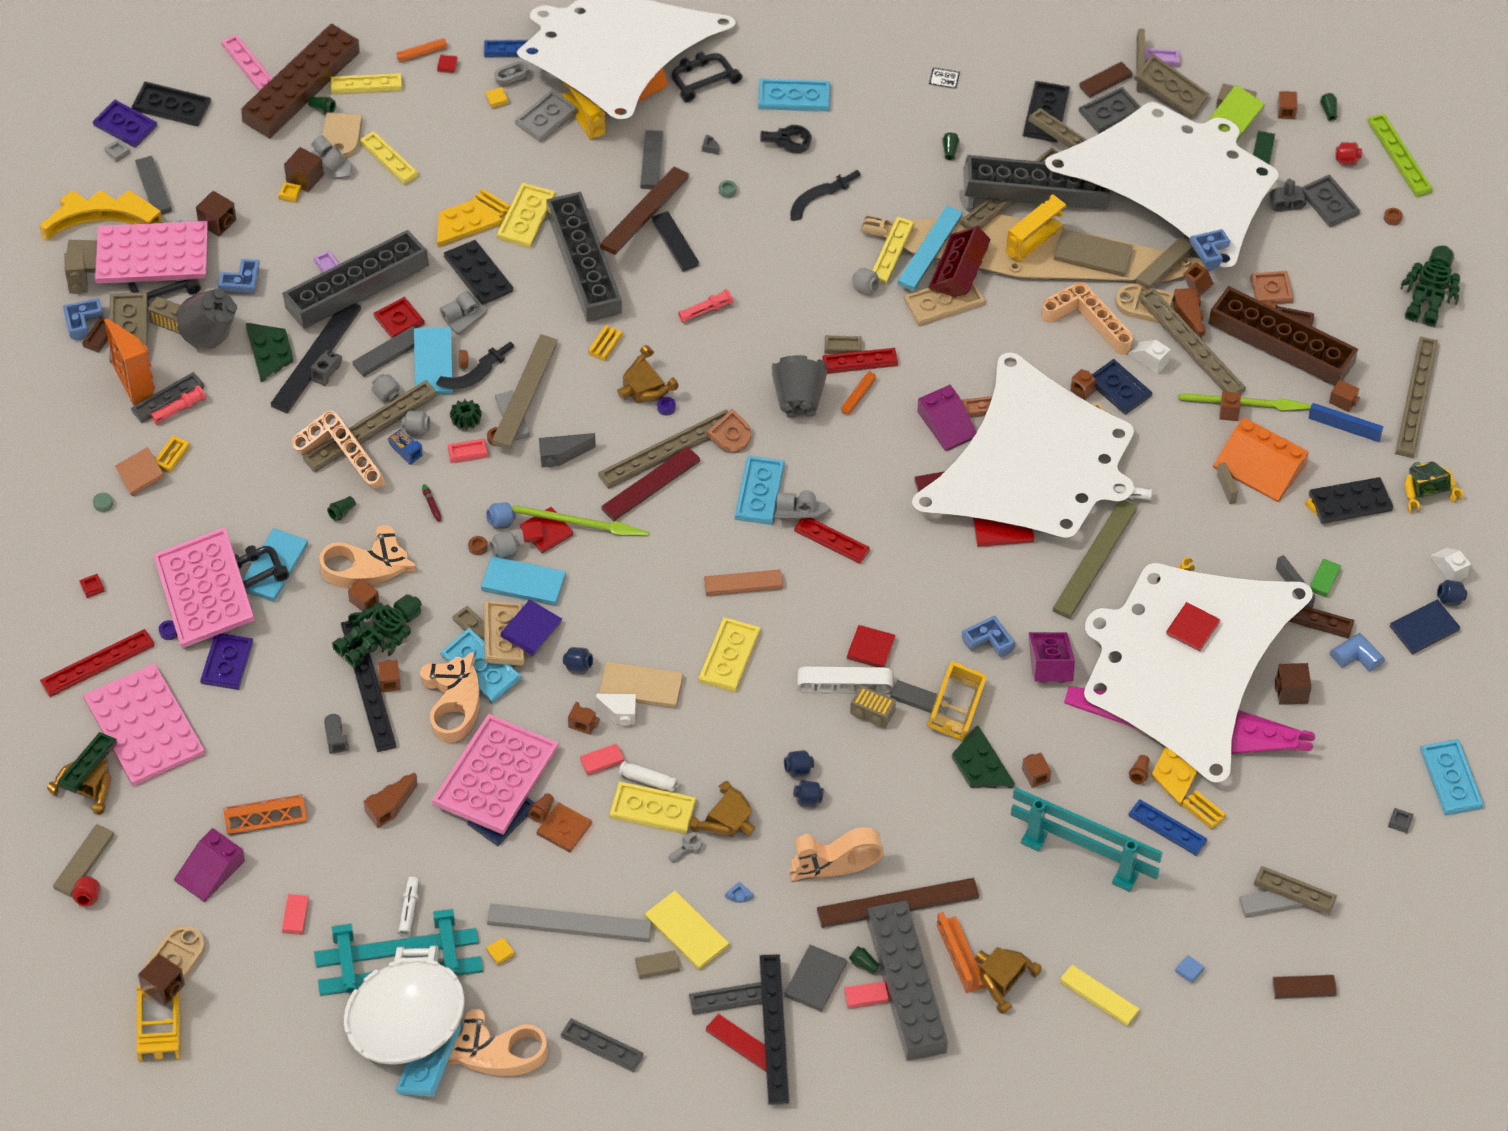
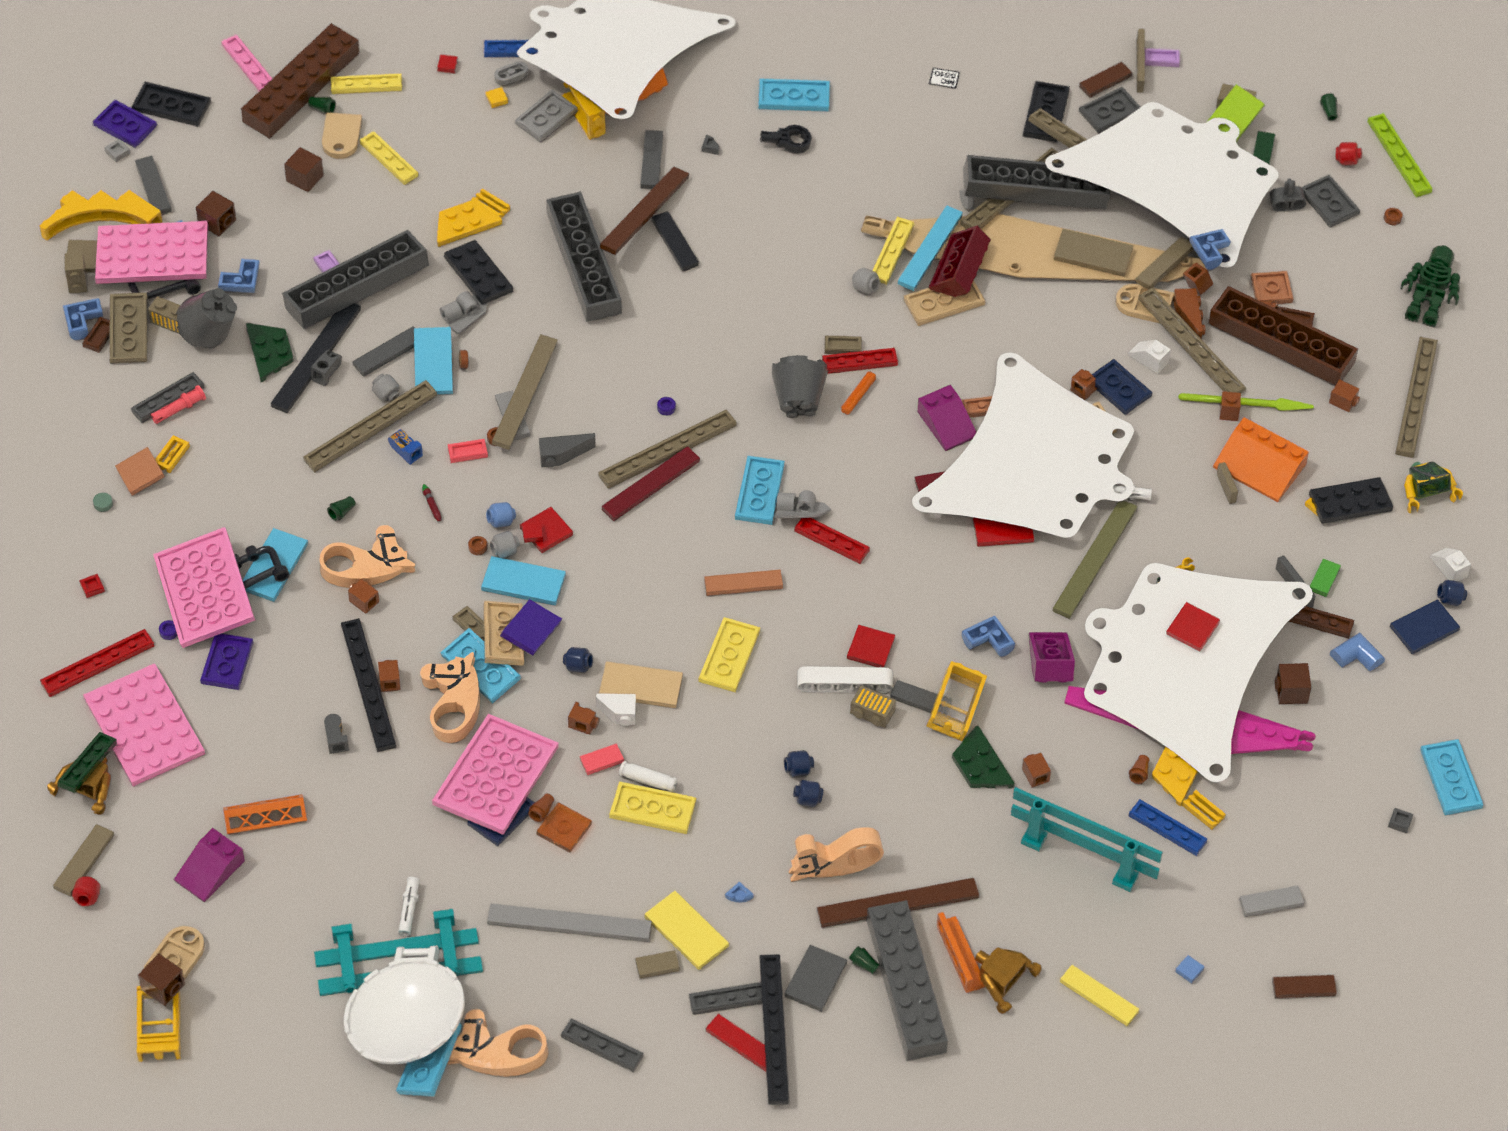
(130, 362): orange slope -> none
(289, 192): yellow tile -> none
(295, 914): coral tile -> none
(334, 162): light grey panel -> none
(345, 444): light nougat beam -> none
(387, 803): dark orange slope -> none
(391, 627): dark green piece -> none
(398, 317): red tile -> none
(416, 422): light grey head -> none
(421, 50): orange axle -> none
(465, 414): dark green gear -> none
(478, 372): black sword -> none
(500, 951): yellow tile -> none
(525, 215): light yellow tile -> none
(611, 331): yellow tile -> none
(615, 527): lime piece -> none
(643, 382): pearl gold torso -> none
(687, 92): black bar -> none
(687, 839): light grey bar -> none
(712, 303): coral pin -> none
(727, 189): sand green tile -> none
(728, 814): pearl gold torso -> none
(730, 433): nougat tile -> none
(801, 202): black sword -> none
(866, 994): coral tile -> none
(950, 145): dark green cone -> none
(1034, 229): yellow door -> none
(1081, 297): light nougat beam -> none
(1171, 86): dark tan tile -> none
(1287, 105): dark orange brick -> none
(1295, 890): dark tan tile -> none
(1345, 422): blue tile -> none

